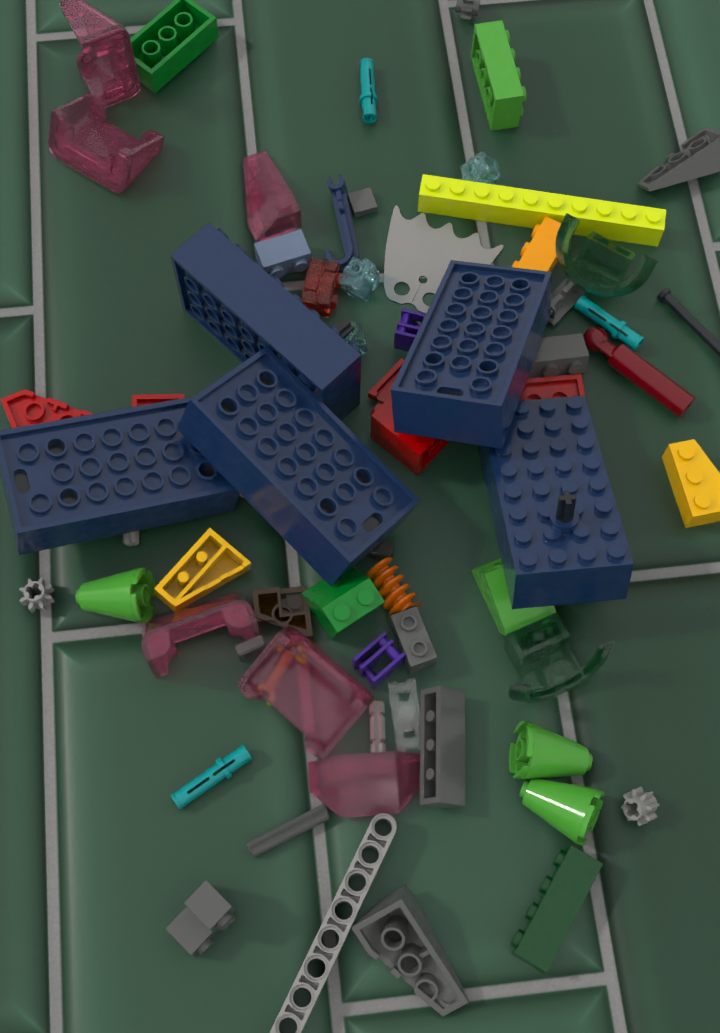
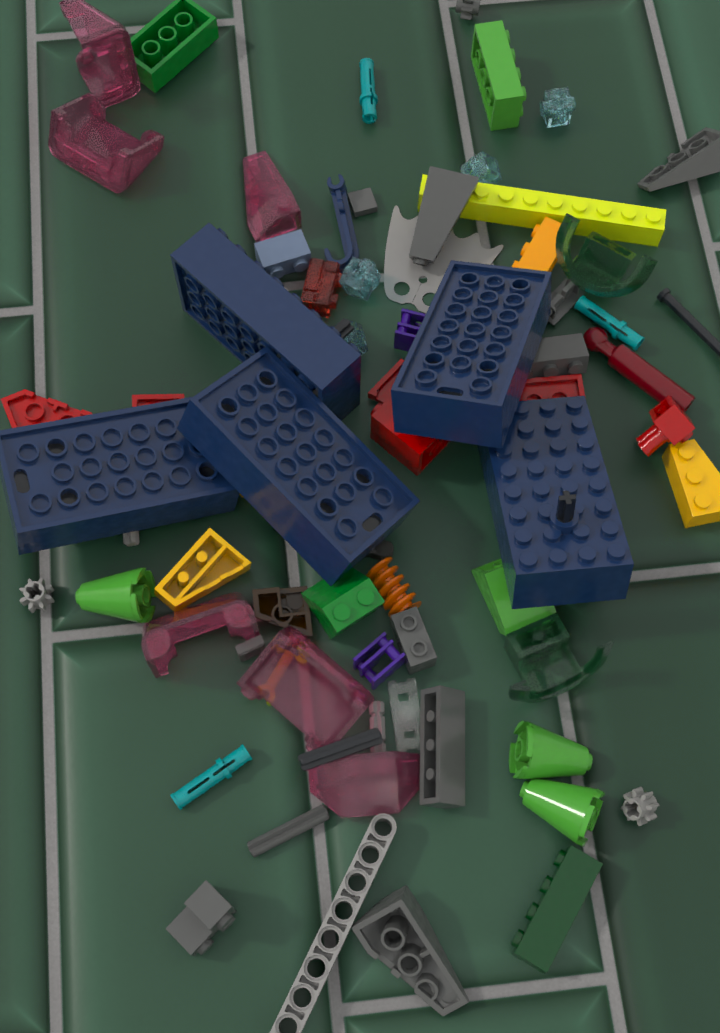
(340, 749): none -> black axle
(441, 207): none -> dark grey slope
(557, 107): none -> clear light blue brick
(670, 425): none -> red brick

